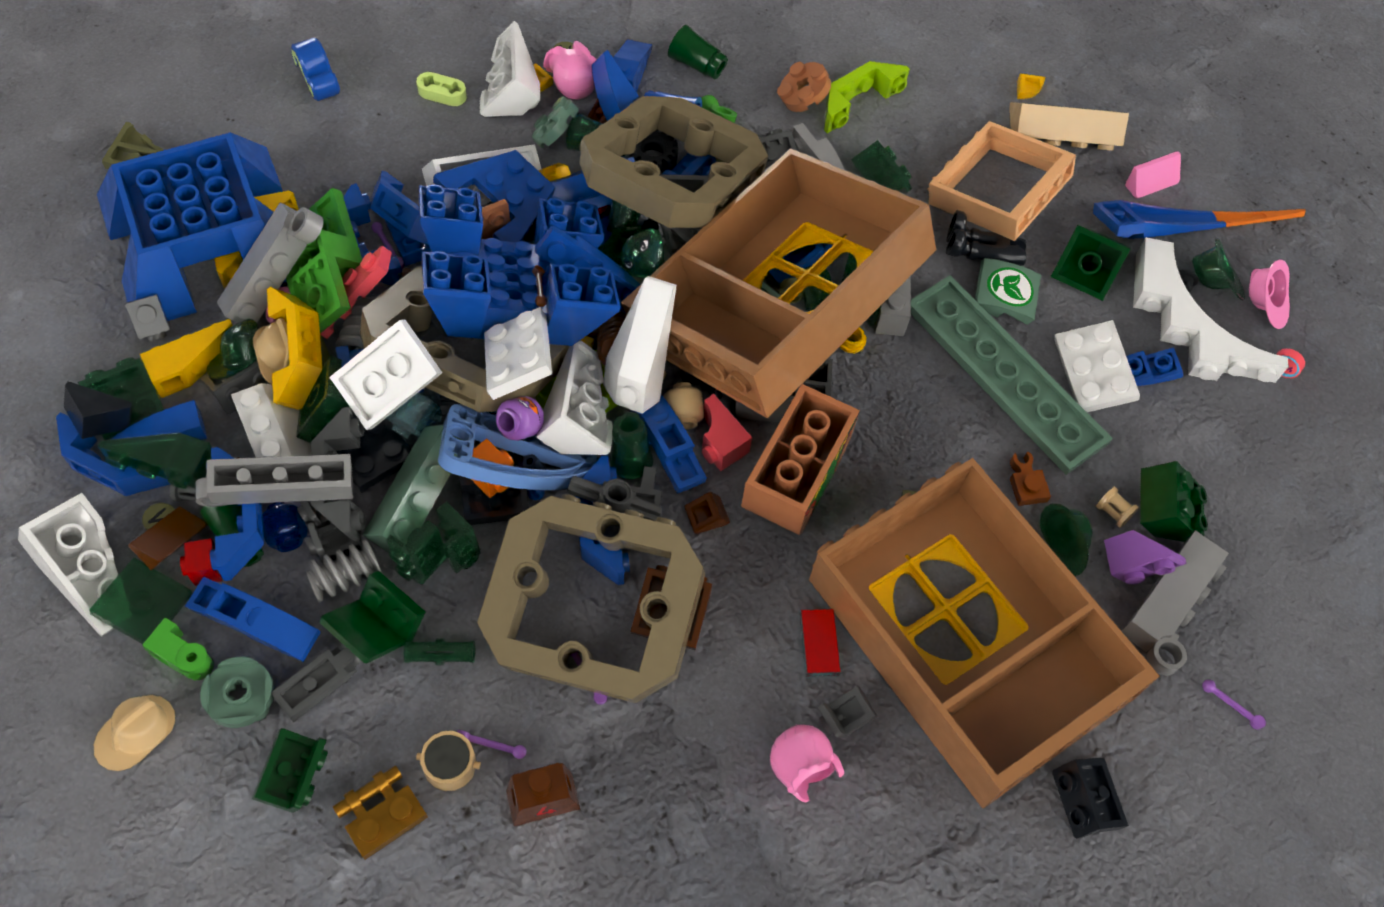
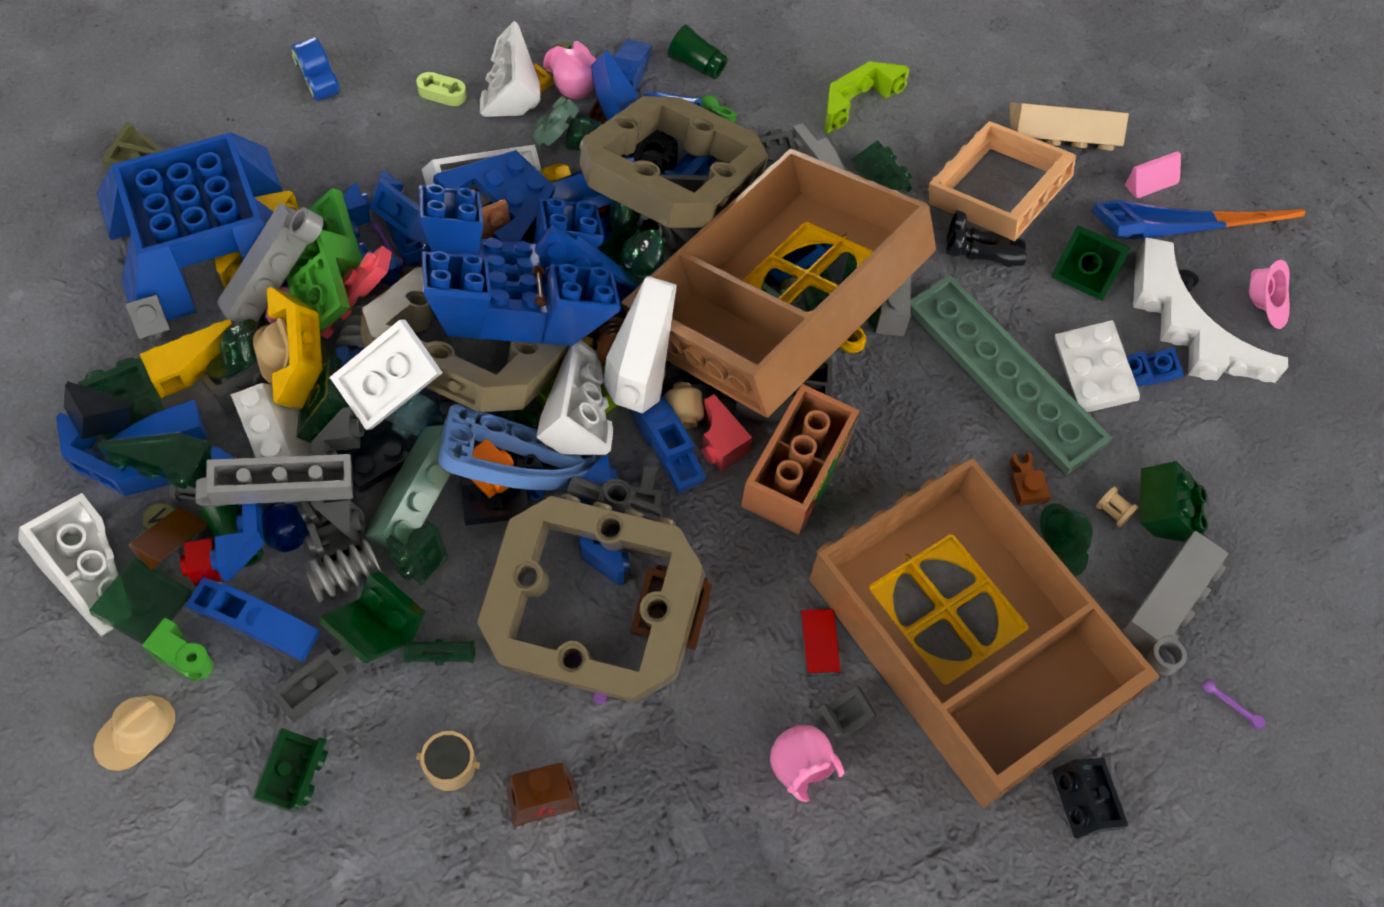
(246, 710): sand green plate -> none
(386, 820): pearl gold plate -> none
(460, 538): clear green bracket -> none
(517, 353): white plate -> none
(518, 751): medium lavender hinge -> none
(519, 418): medium lavender head -> none
(630, 446): clear green plant -> none
(706, 513): reddish brown slope -> none
(792, 88): nougat plate -> none
(1008, 290): slope -> none
(1029, 85): yellow tile -> none
(1136, 557): medium lavender slope -> none
(1216, 271): clear green piece -> none
(1295, 362): coral tile -> none

